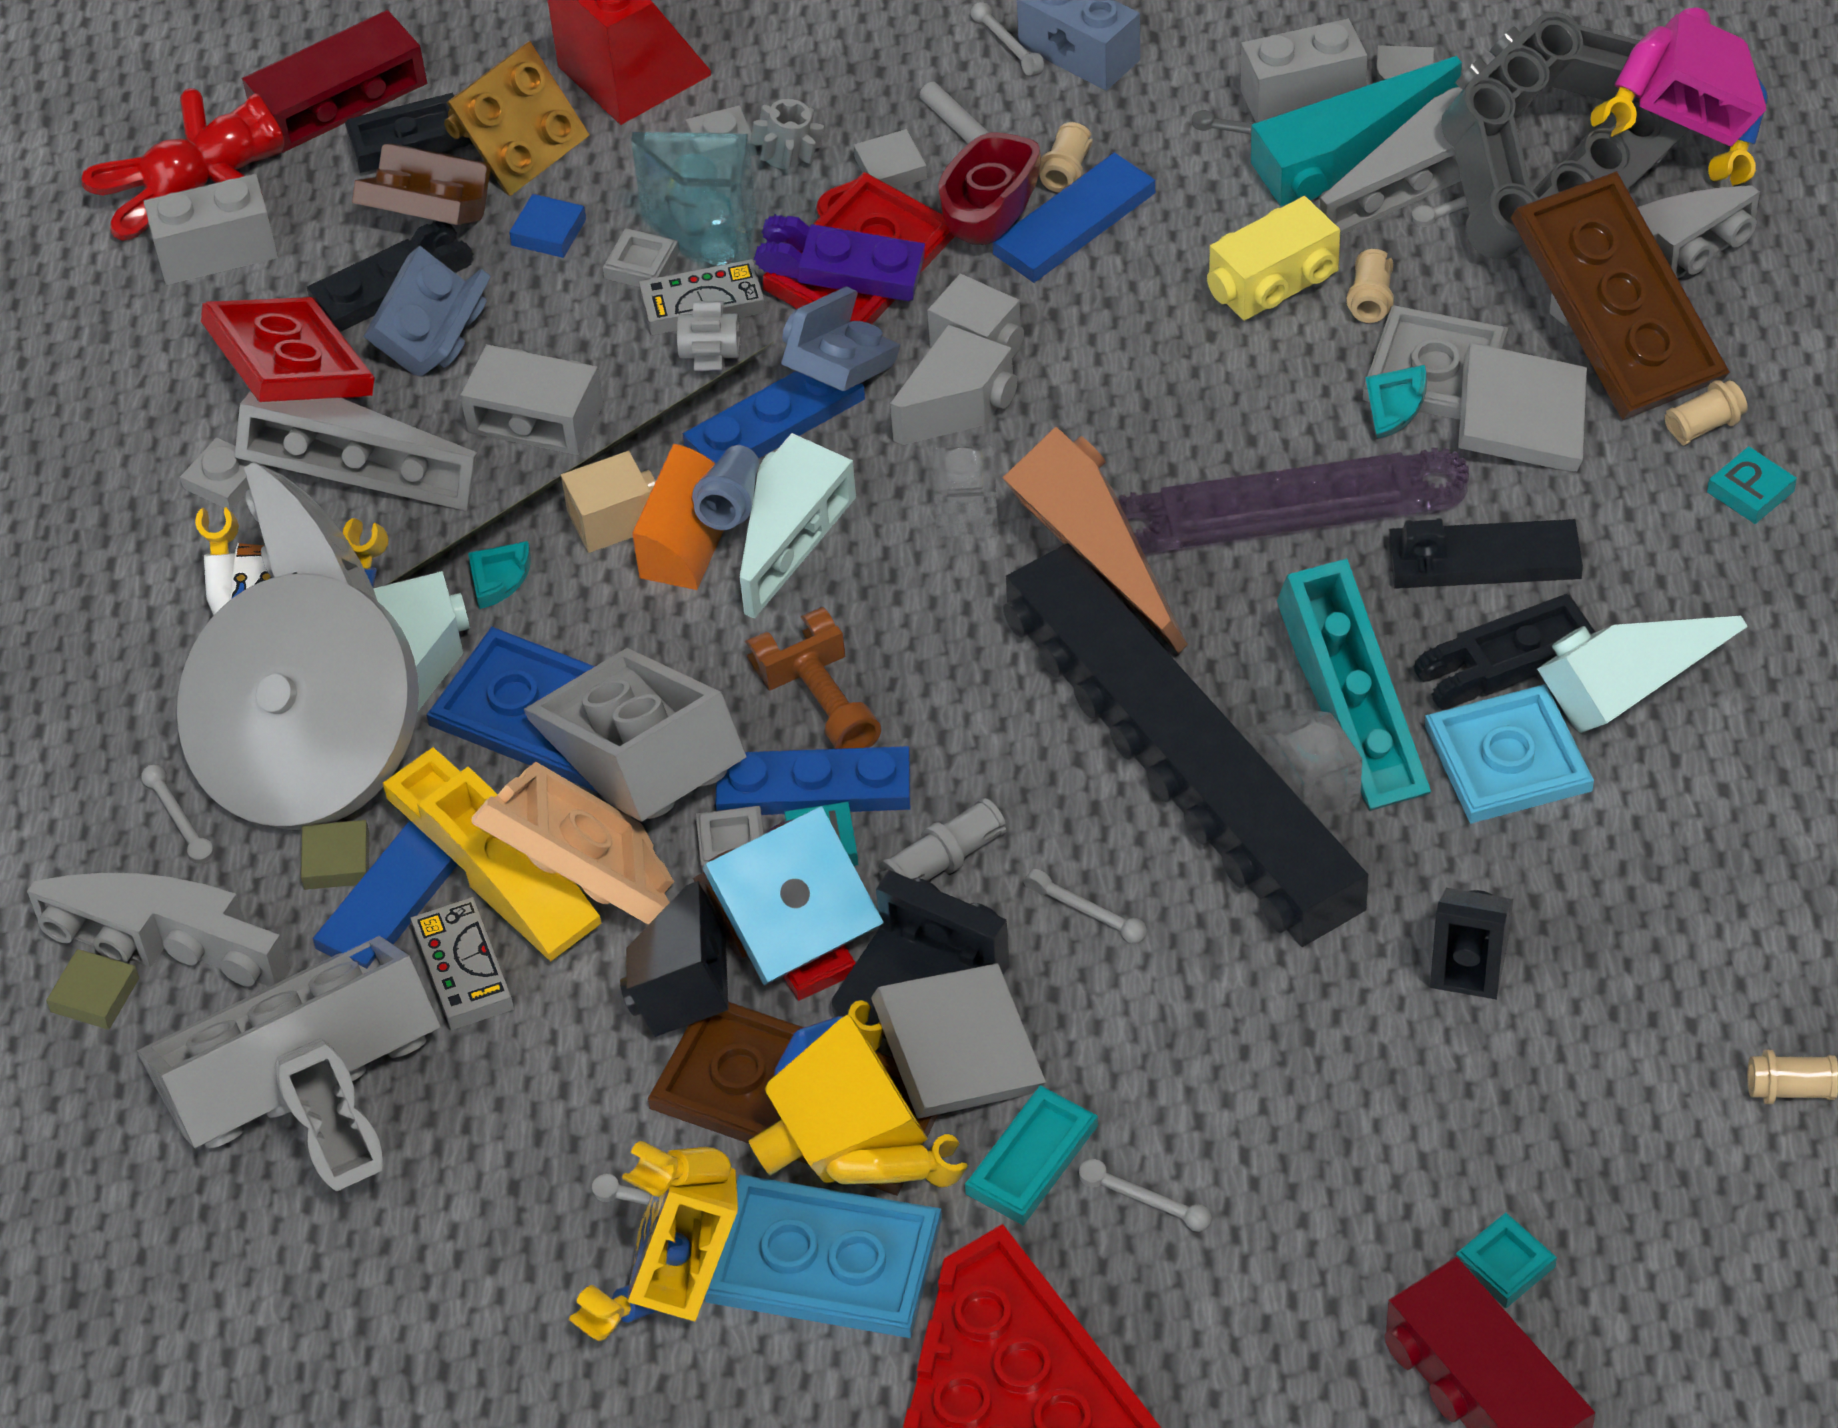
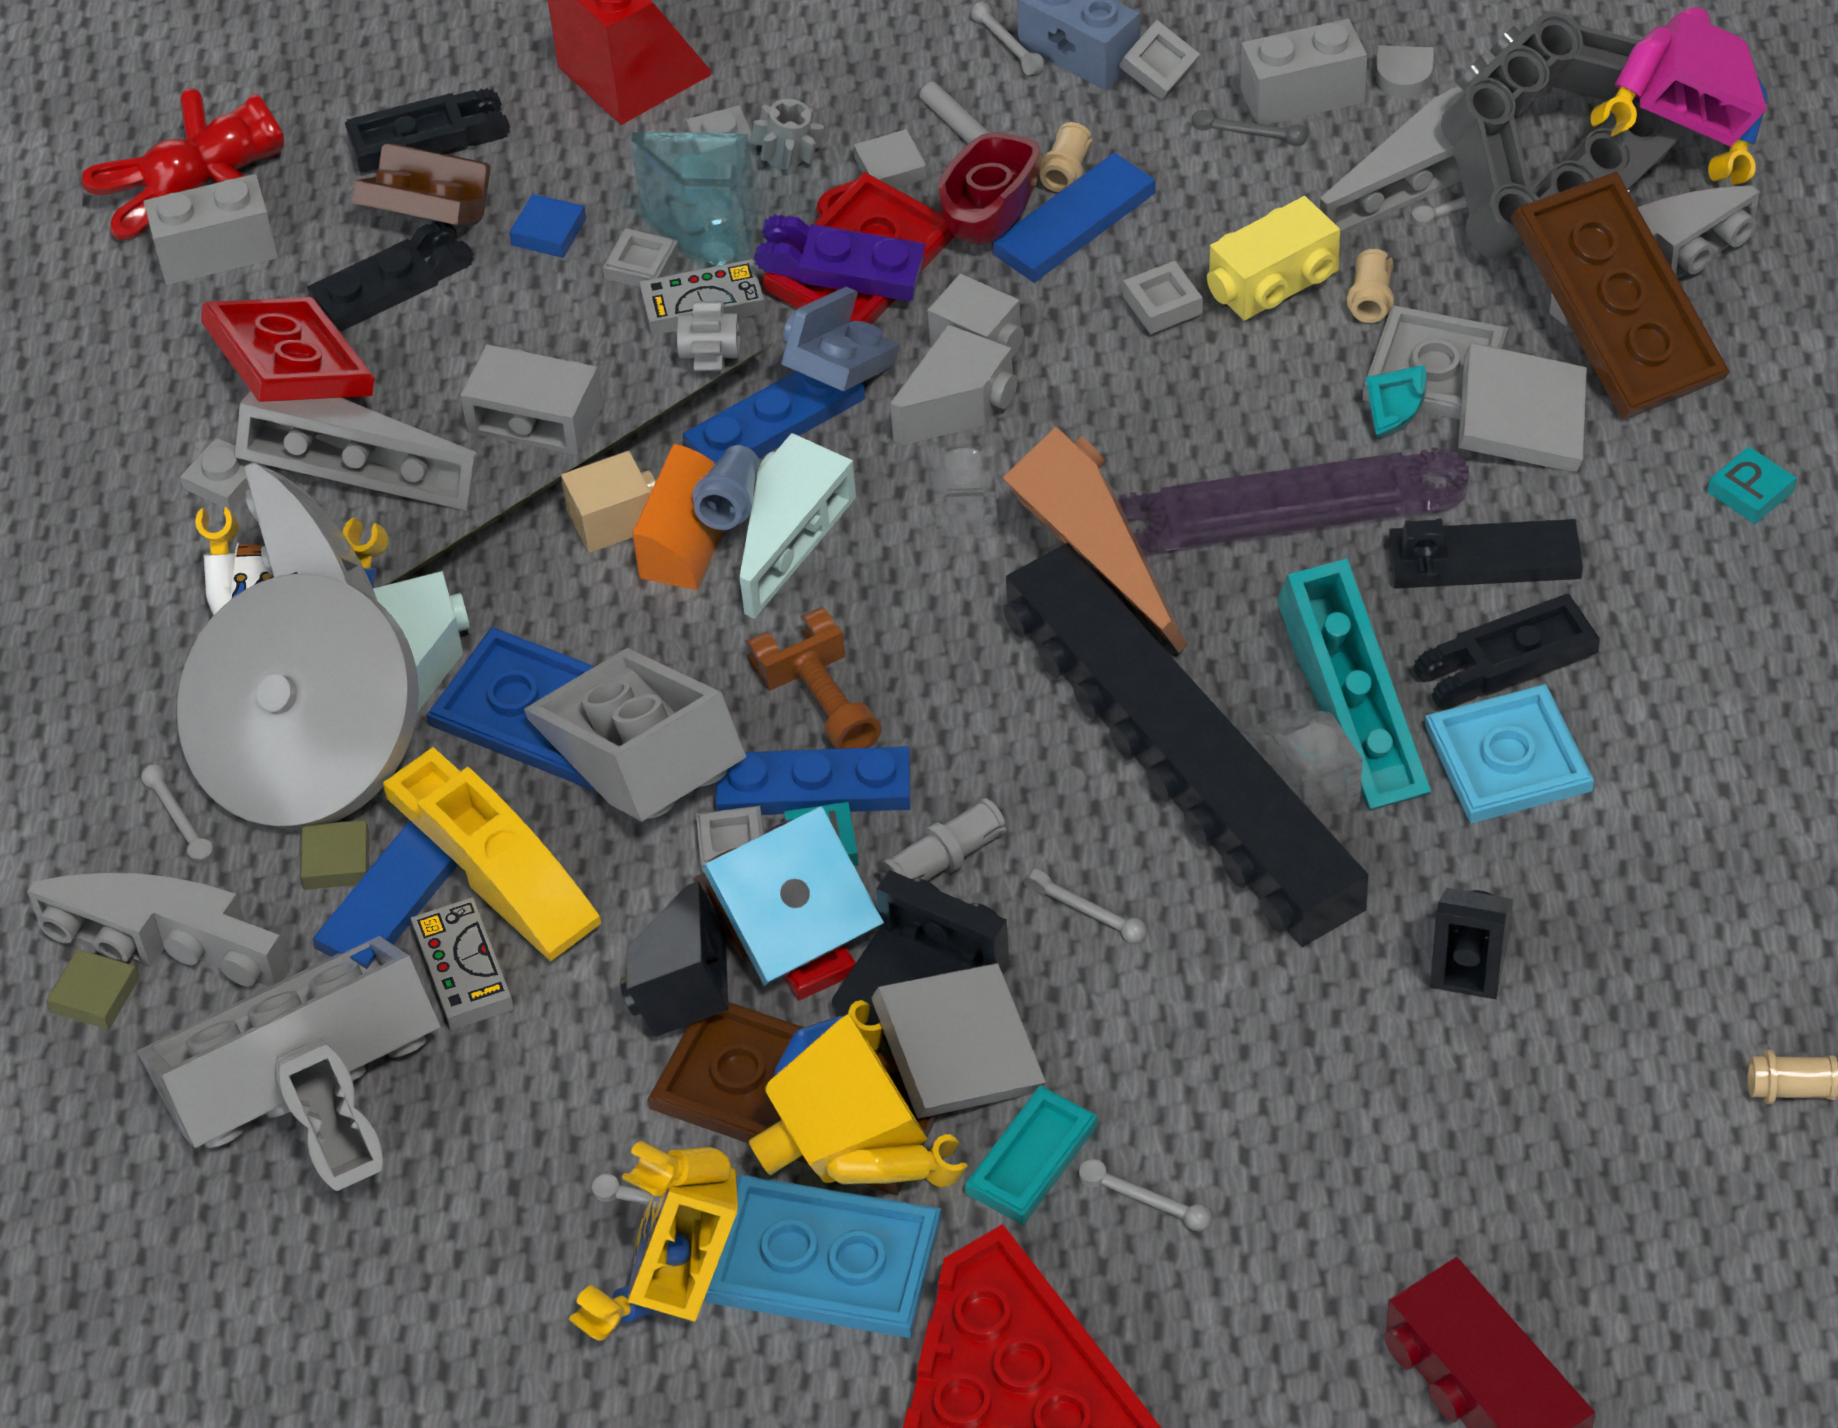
(339, 78): dark red brick -> none
(426, 313): sand blue bracket -> none
(499, 570): teal tile -> none
(516, 118): pearl gold hinge -> none
(579, 838): light nougat wing -> none
(1159, 60): none -> light grey plate
(1162, 297): none -> light grey plate
(1324, 141): teal slope -> none
(1507, 1259): teal tile -> none
(1620, 665): light aqua slope -> none
(1712, 409): tan pin -> none

